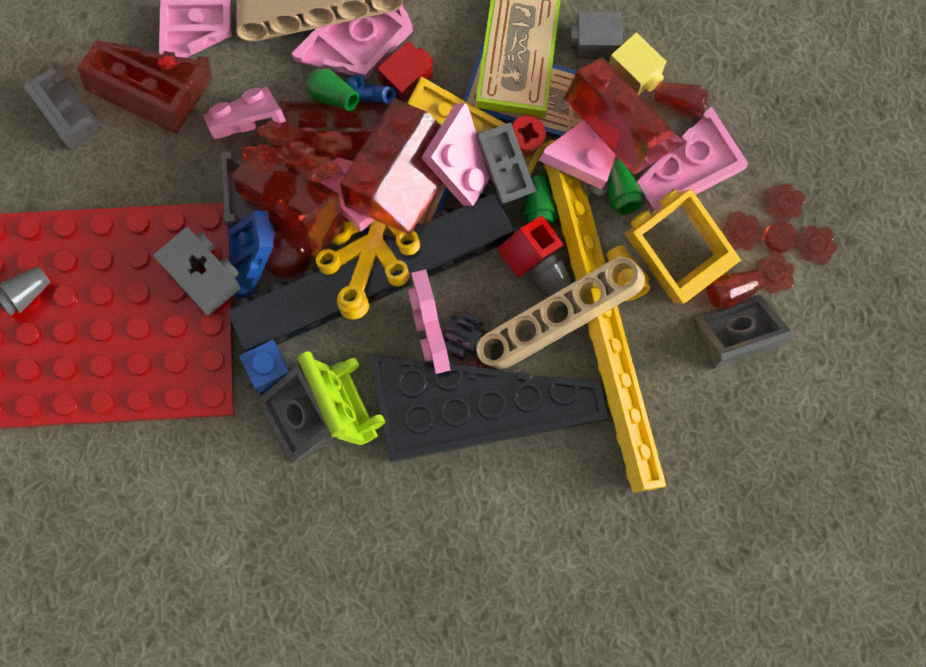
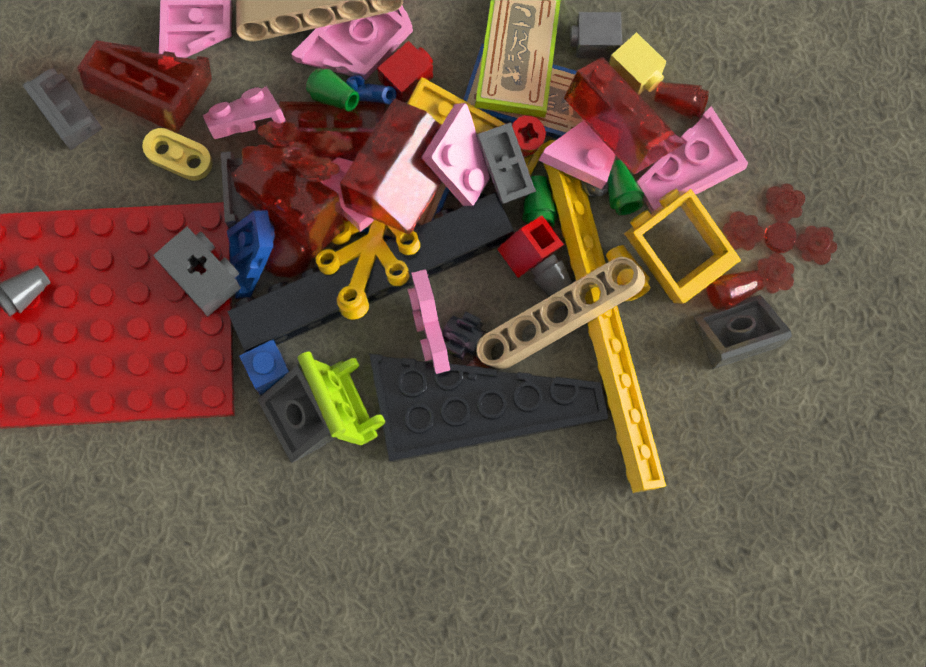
(179, 154): none -> light yellow plate

